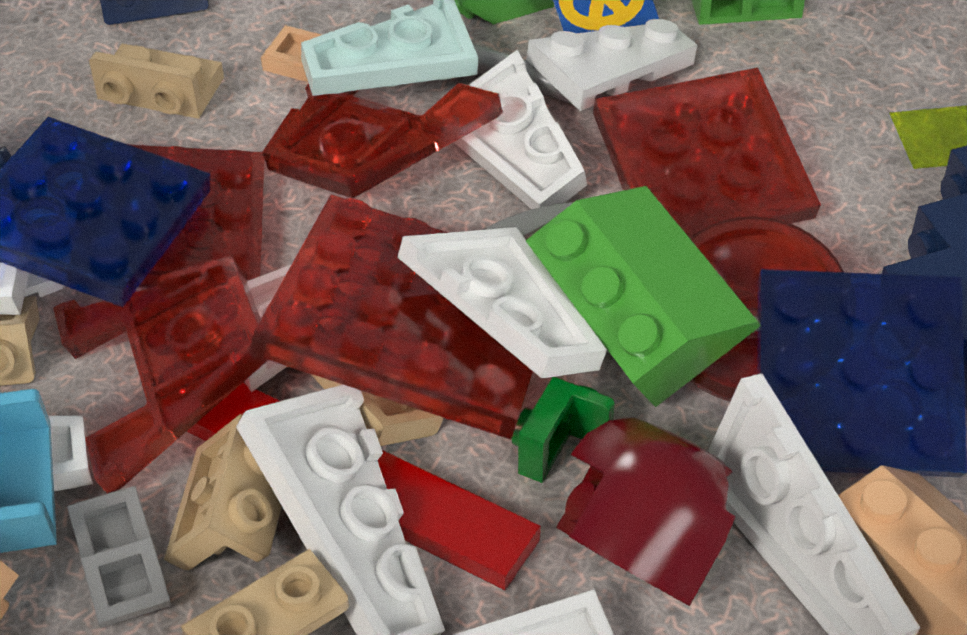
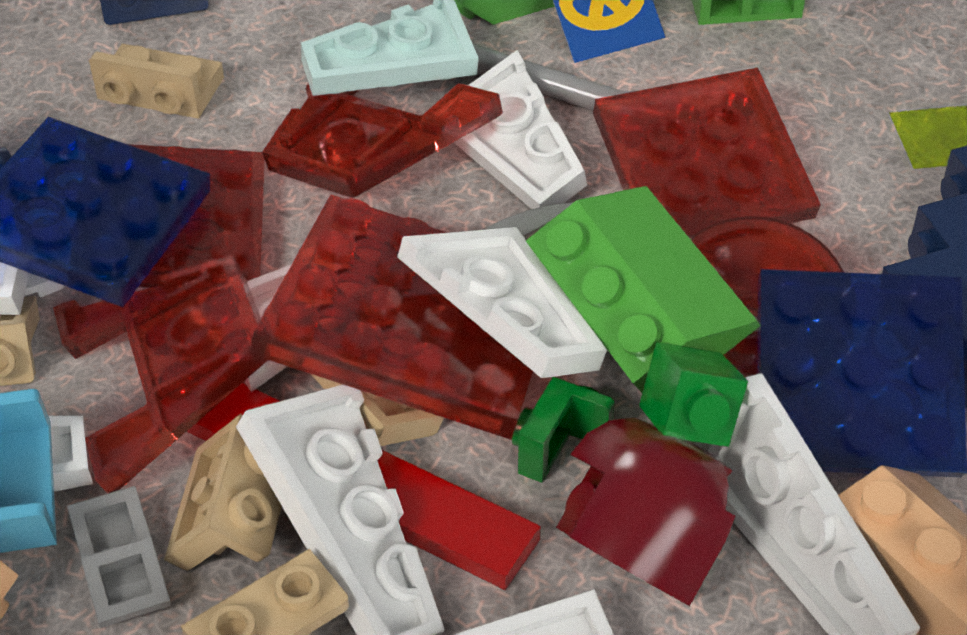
(284, 53): light nougat tile -> none
(610, 58): white wing -> none
(693, 394): none -> green brick

